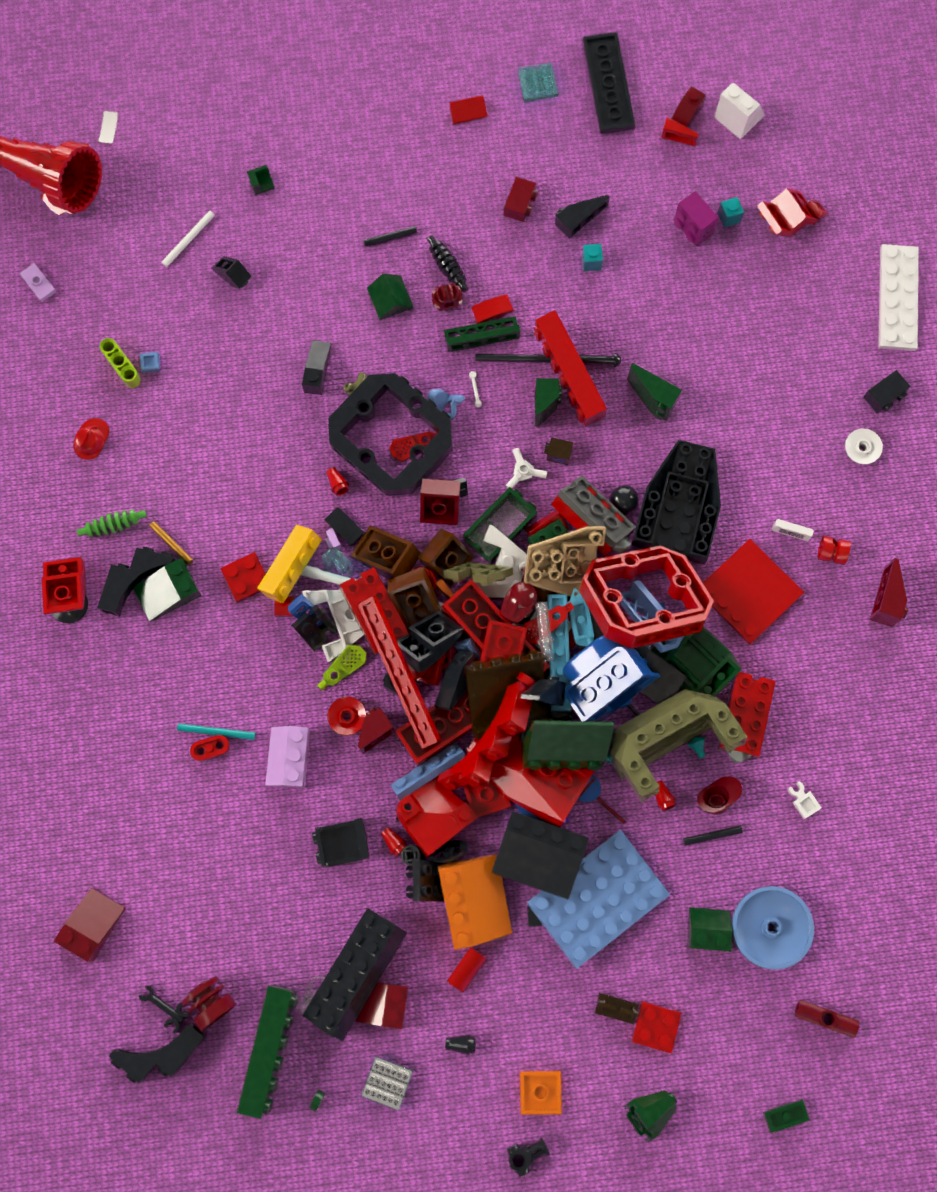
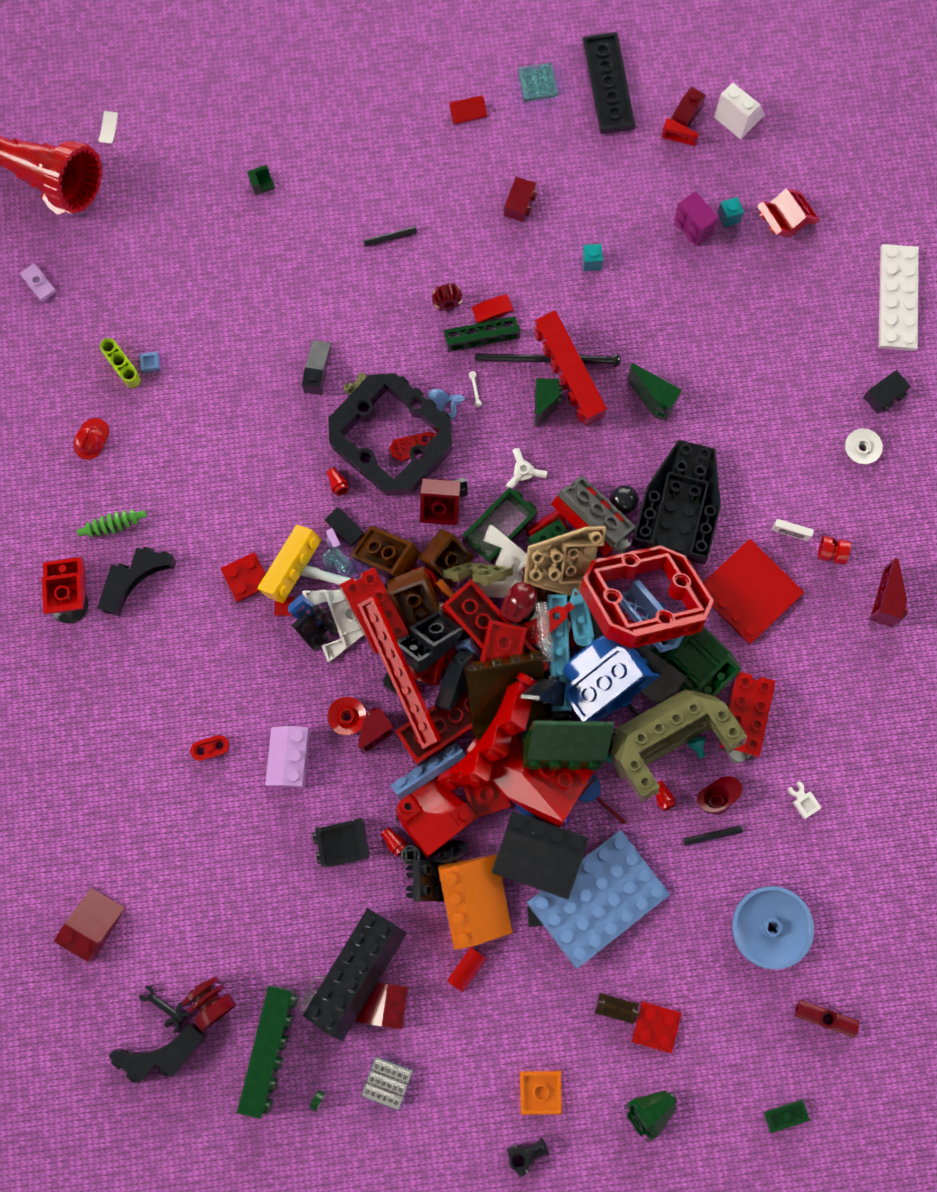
(167, 590): slope -> none
(171, 543): pearl gold bar -> none
(187, 239): white bar -> none
(216, 731): teal bar -> none
(232, 272): black slope -> none
(341, 668): lime piece -> none
(389, 295): dark green slope -> none
(447, 263): black piece -> none
(461, 1044): black cone -> none
(558, 451): dark brown brick -> none
(579, 214): black slope -> none
(709, 929): dark green slope -> none
(817, 208): red tile -> none

